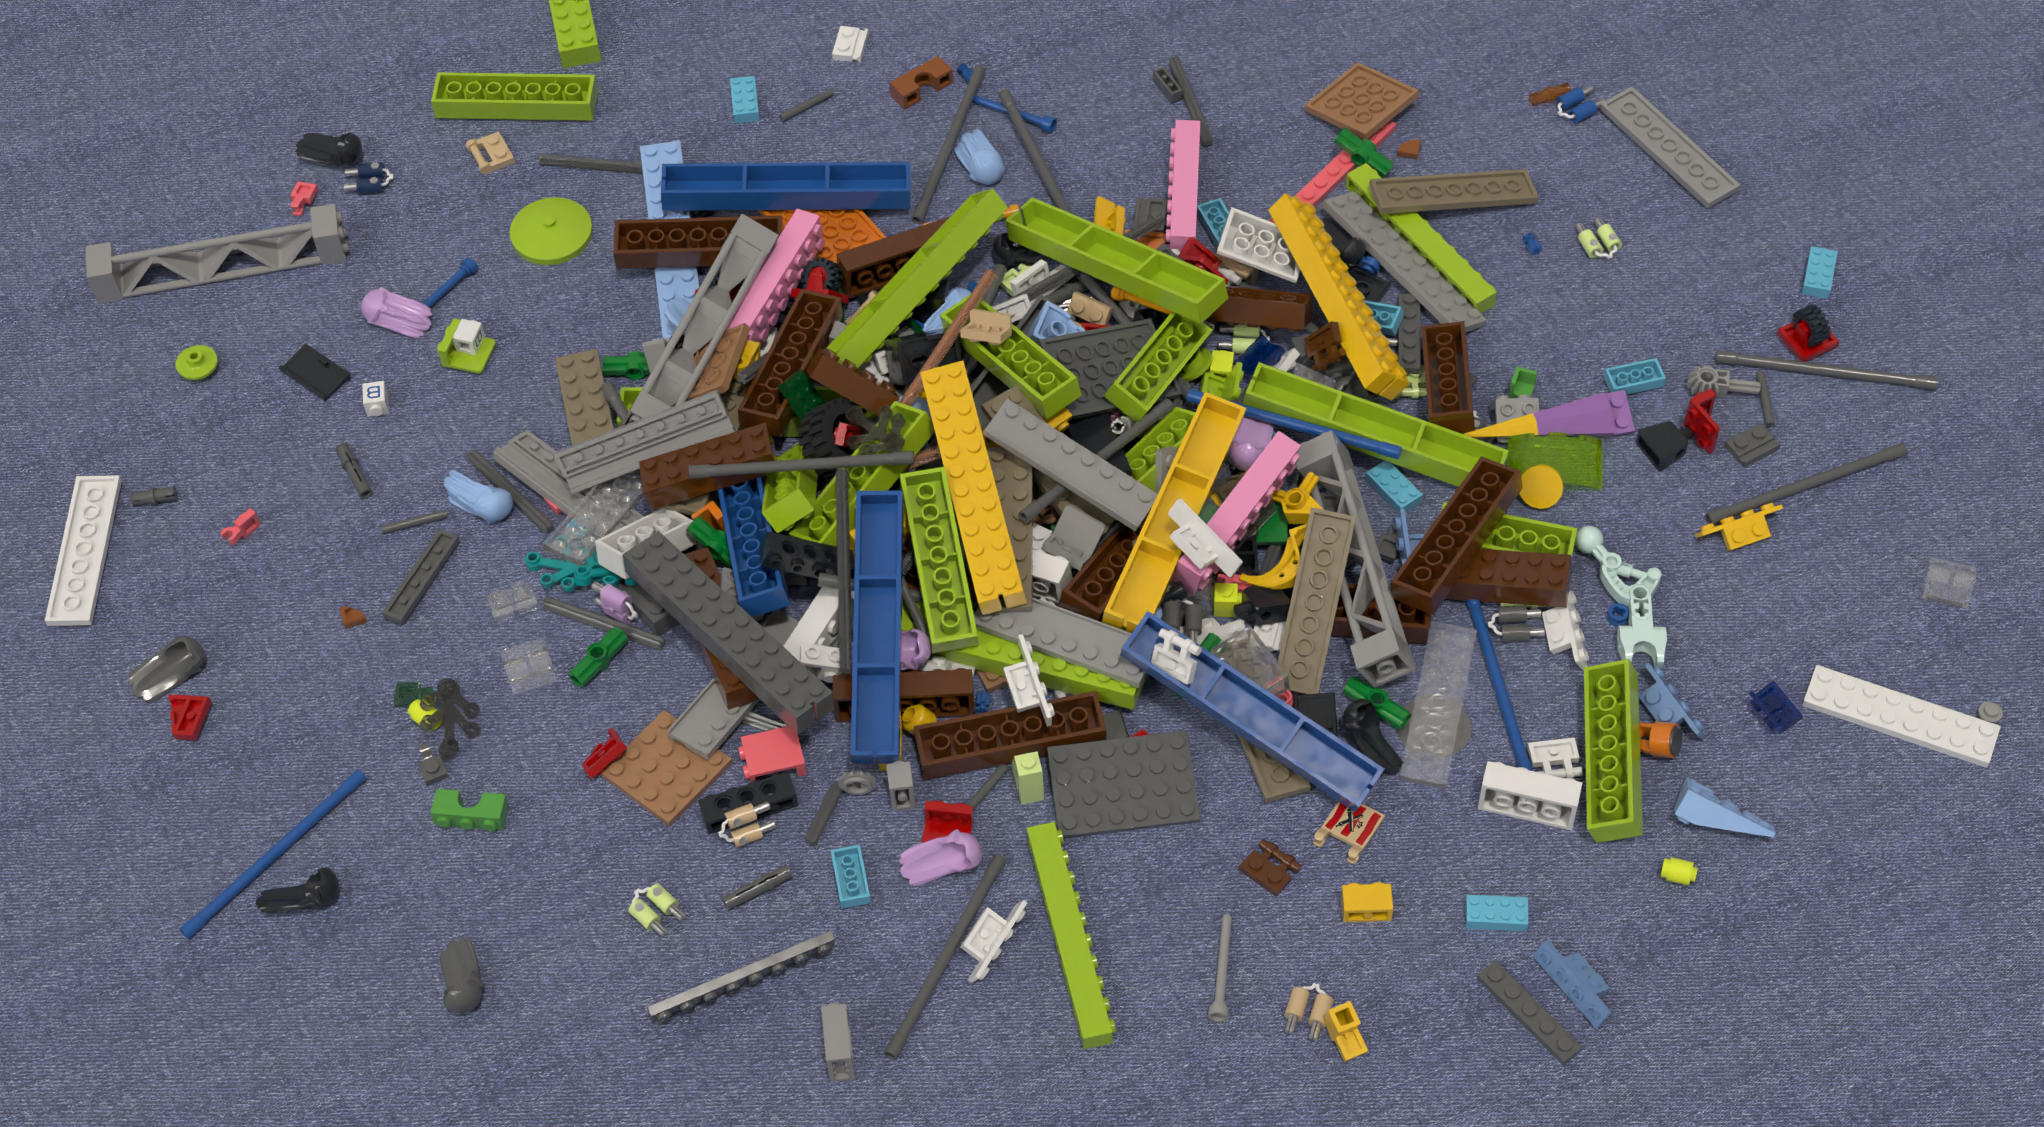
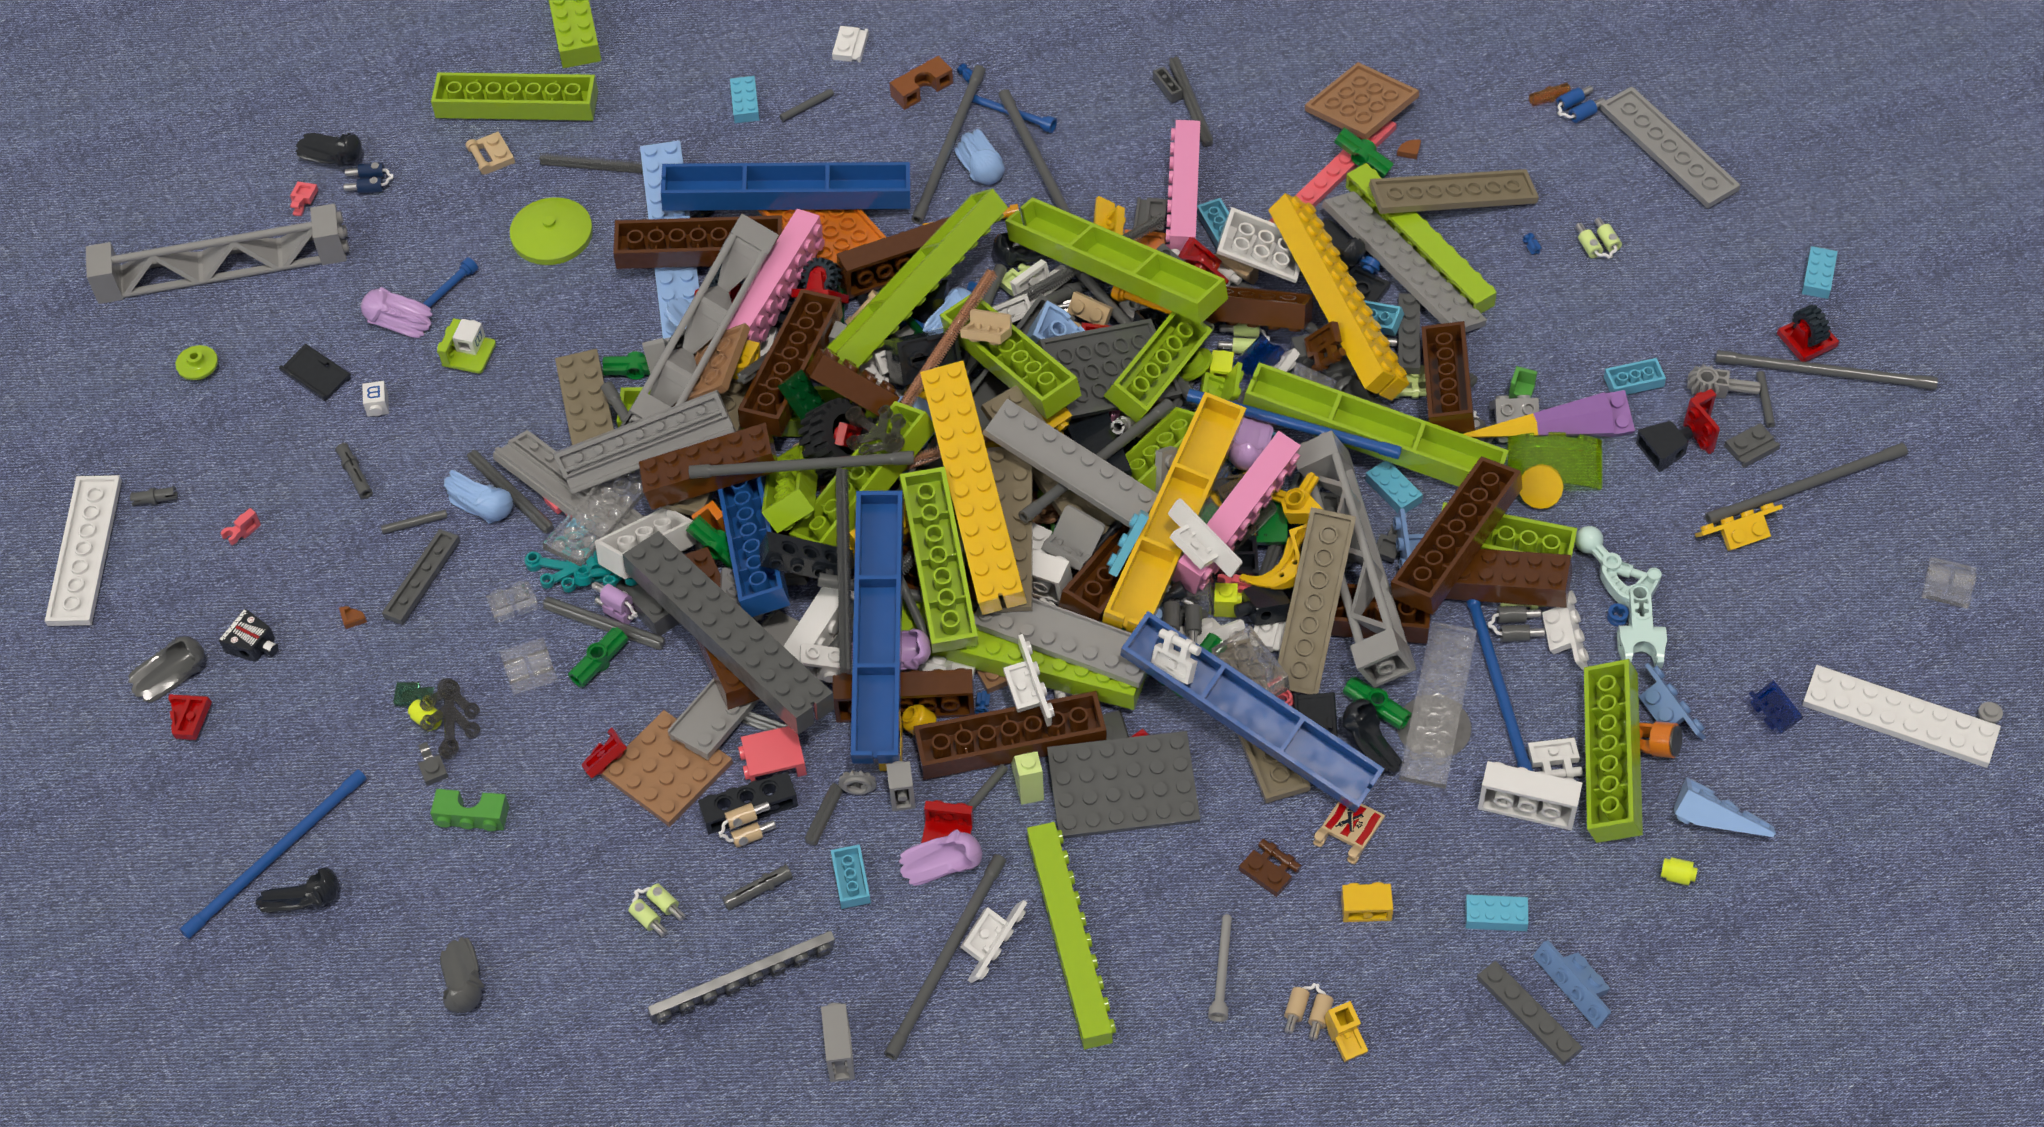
(249, 638): none -> torso
(1127, 542): none -> medium azure plate

